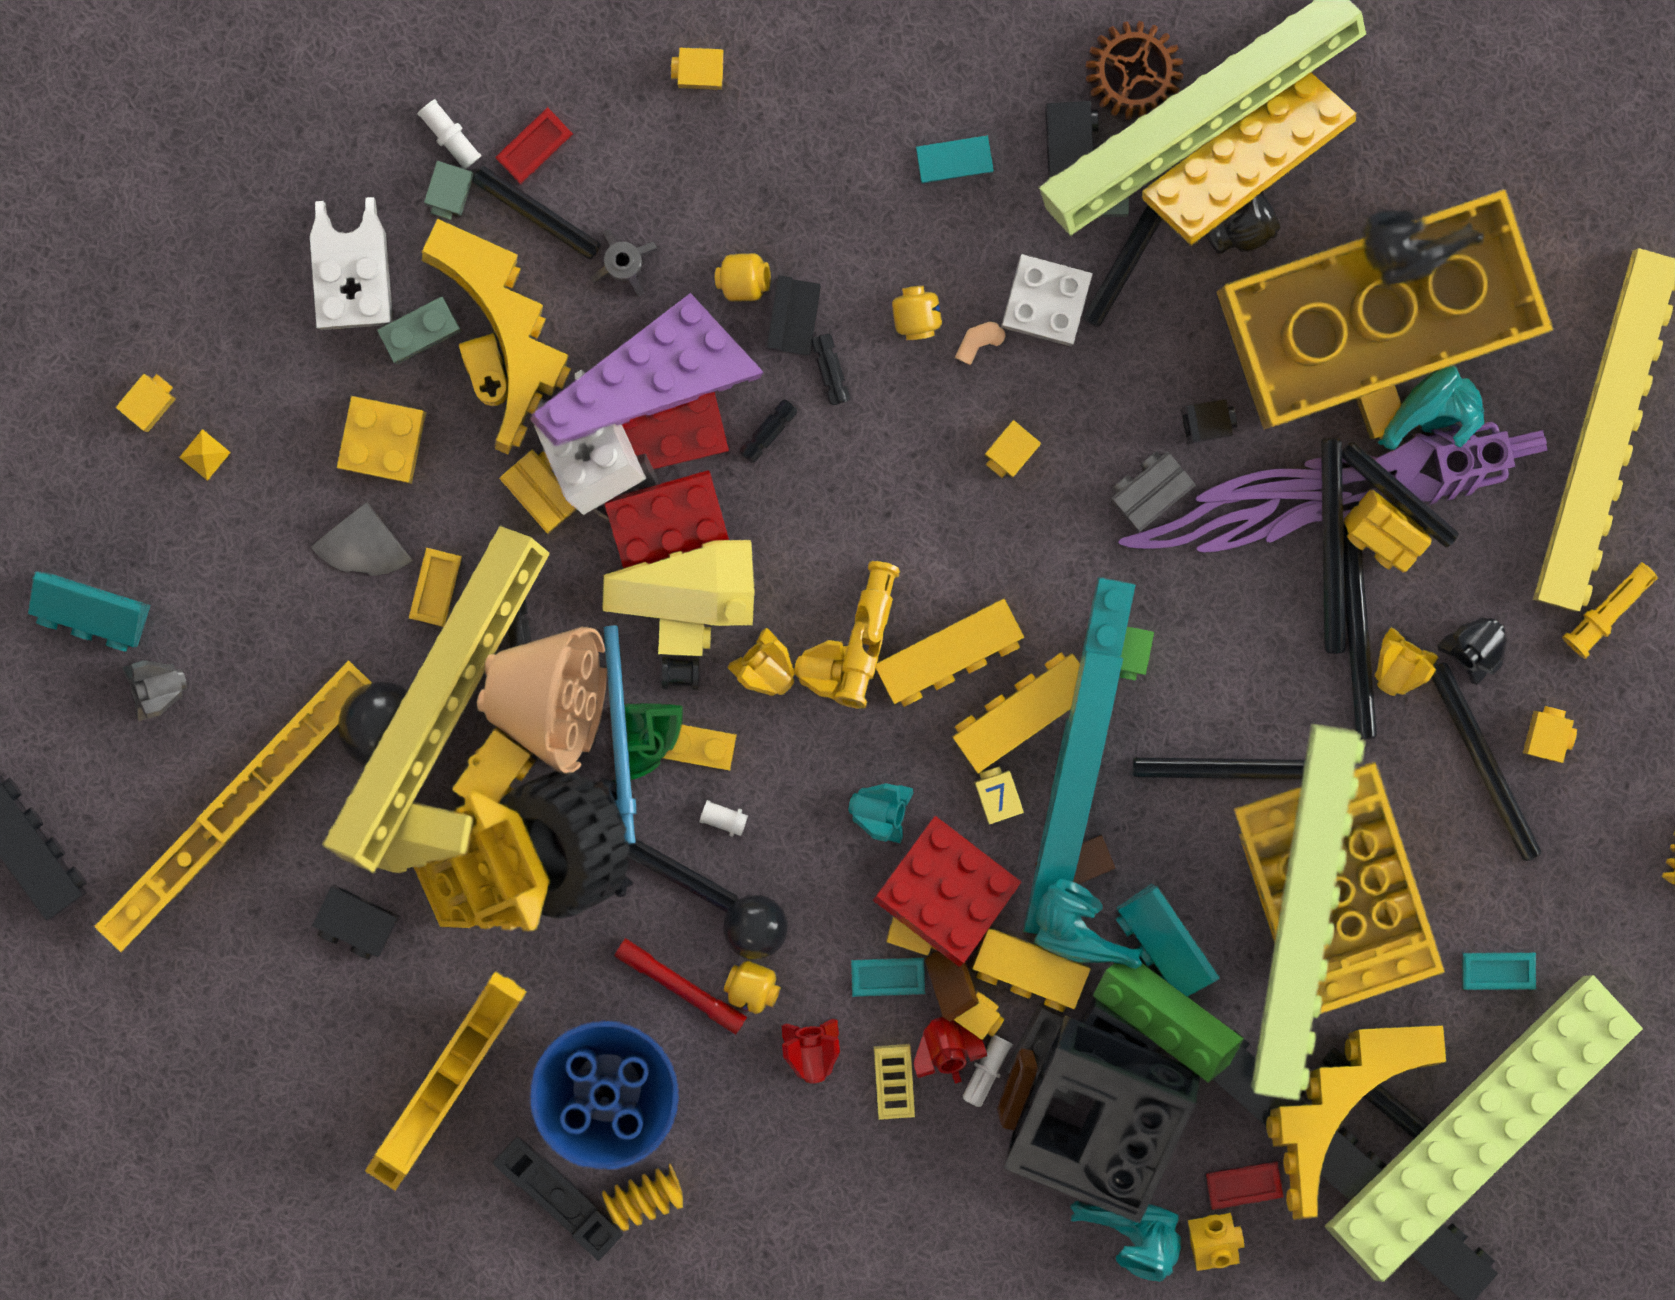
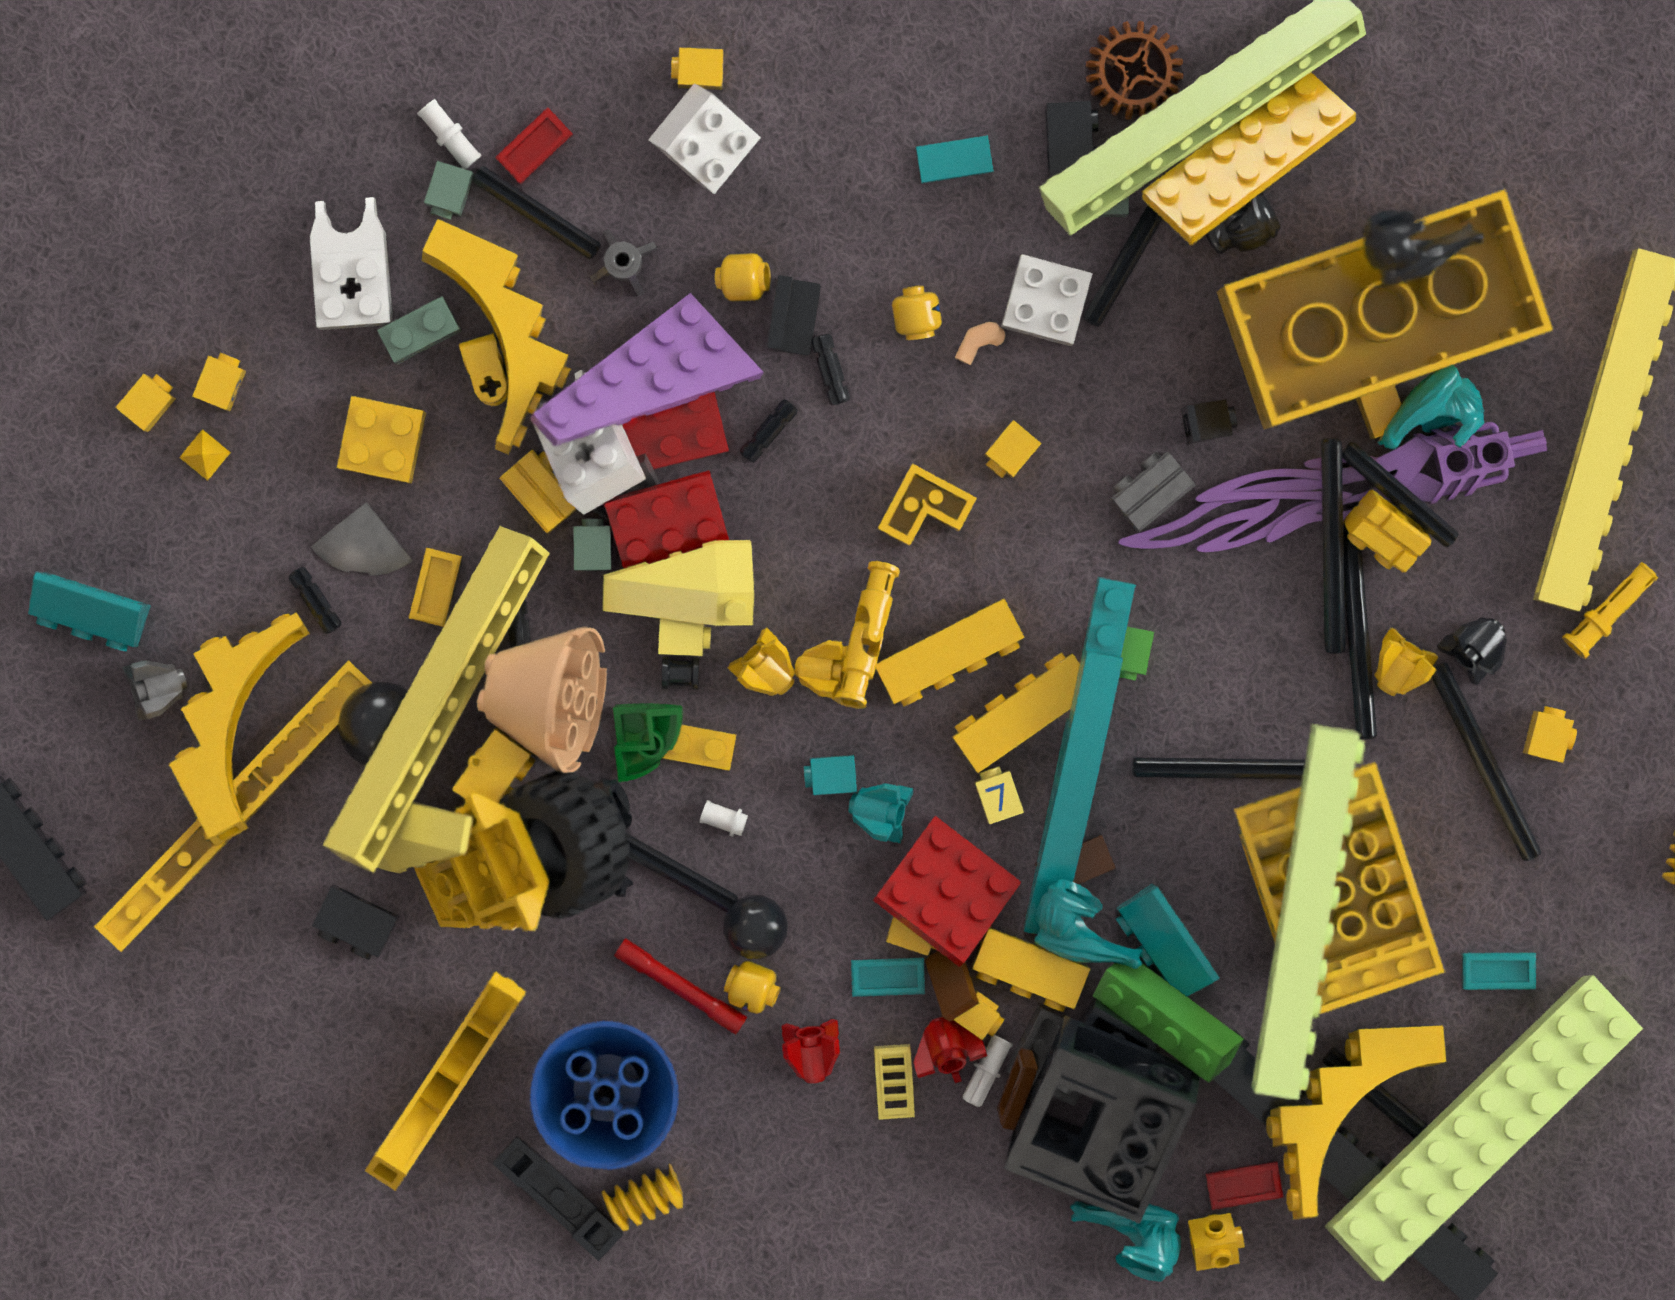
(214, 717): none -> yellow arch
(220, 381): none -> yellow brick
(315, 600): none -> black axle
(592, 546): none -> sand green brick
(624, 801): dark azure bar -> none
(704, 138): none -> white brick
(831, 775): none -> teal brick
(922, 496): none -> yellow brick

